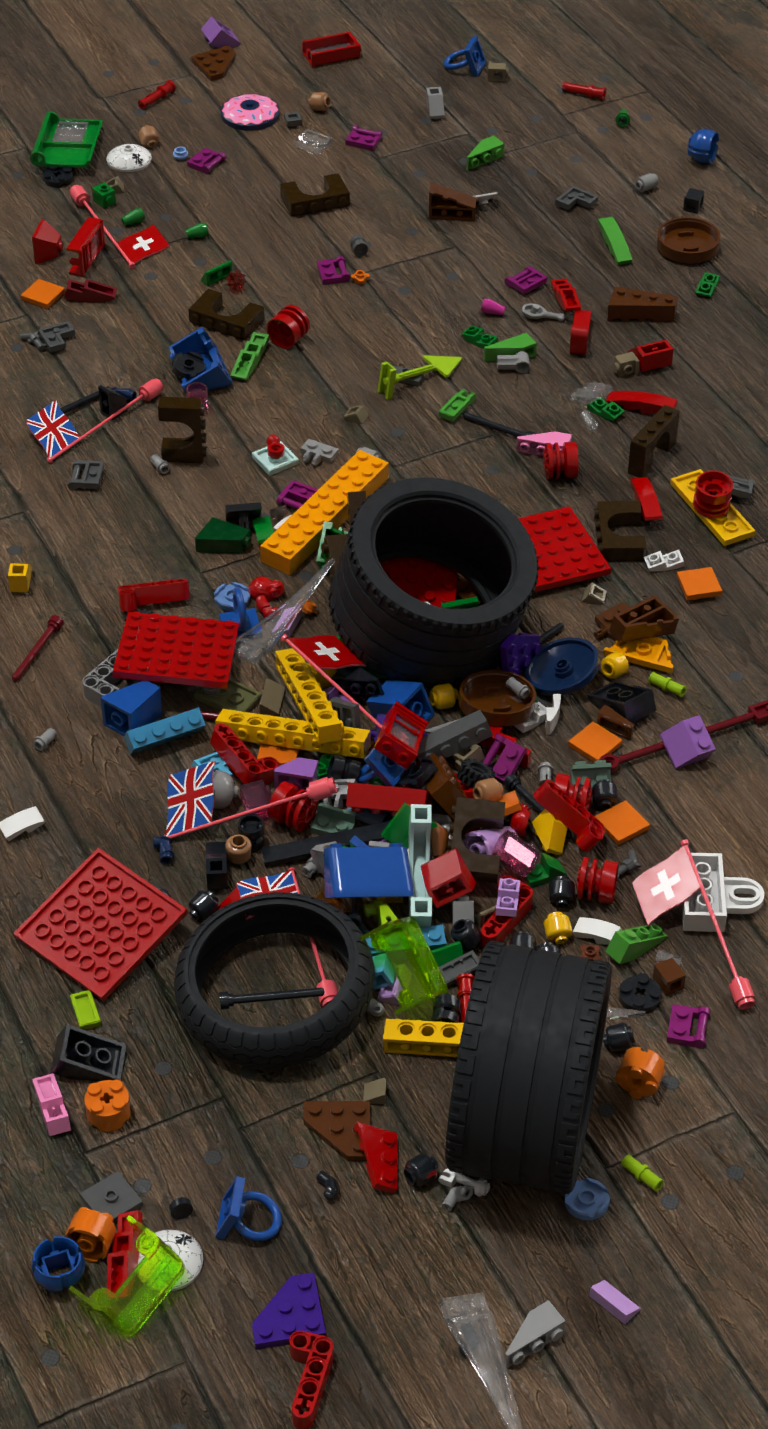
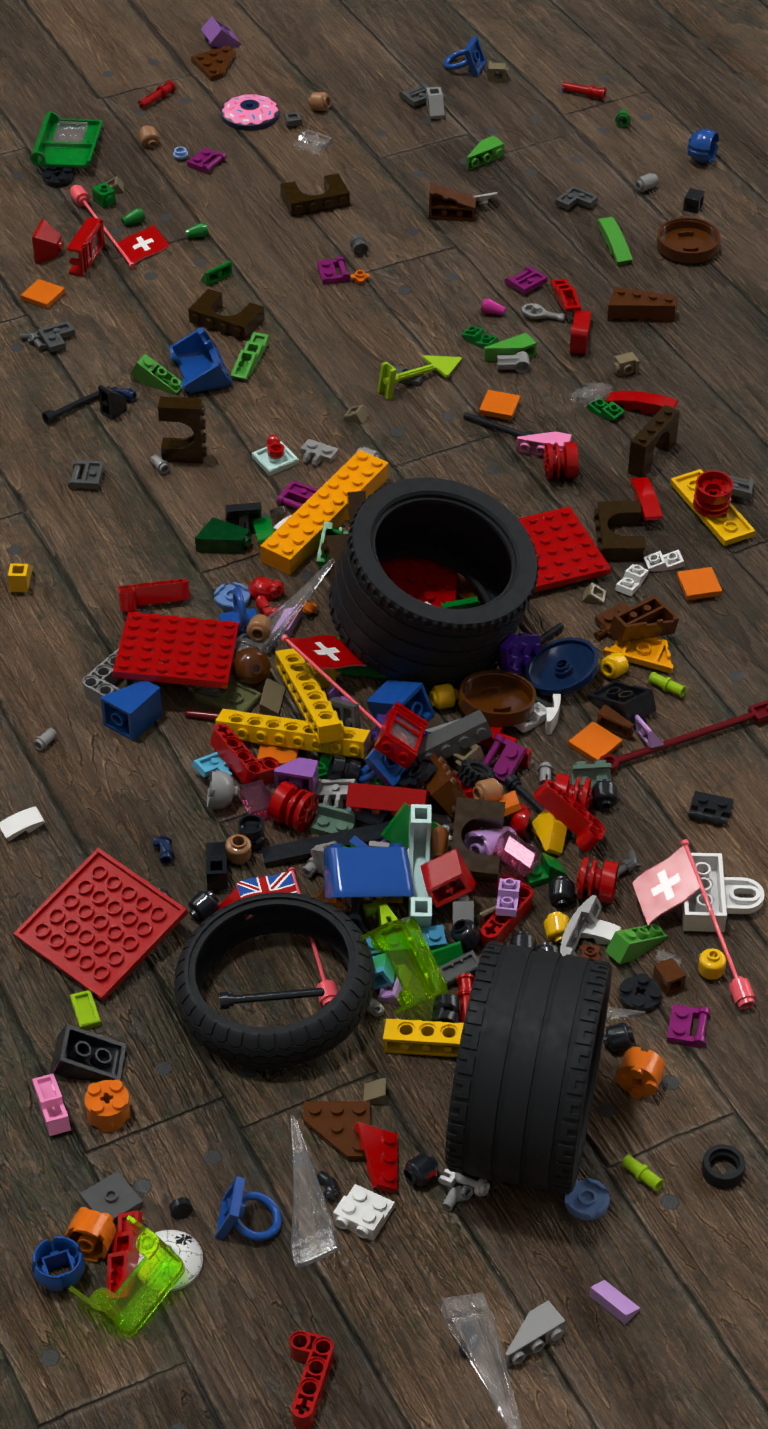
(55, 623): dark red piece -> none
(58, 433): flag -> none
(89, 292): dark red slope -> none
(129, 158): white dish -> none
(154, 375): none -> bright green slope
(164, 730): dark azure brick -> none
(181, 362): black plate -> none
(192, 799): flag -> none
(198, 390): clear pink wheel -> none
(236, 279): clear red gear -> none
(251, 666): none -> reddish brown cylinder
(259, 628): none -> medium nougat head
(288, 326): red wheel -> none
(290, 1310): dark purple plate -> none
(312, 1223): none -> clear plate
(331, 49): red door -> none
(357, 681): black slope -> none
(363, 138): magenta plate -> none
(363, 1212): none -> white plate
(415, 96): none -> dark grey plate
(457, 405): bright green hinge -> none
(499, 405): none -> orange tile
(521, 690): light grey pin -> none
(585, 913): none -> light grey slope
(586, 417): clear pin -> none
(622, 822): orange tile -> none
(632, 580): none -> white slope
(646, 733): none -> lavender slope
(654, 355): red slope -> none
(687, 742): medium lavender slope -> none
(707, 285): green slope -> none
(710, 808): none -> black plate
(712, 964): none -> yellow head
(720, 1180): none -> black tyre

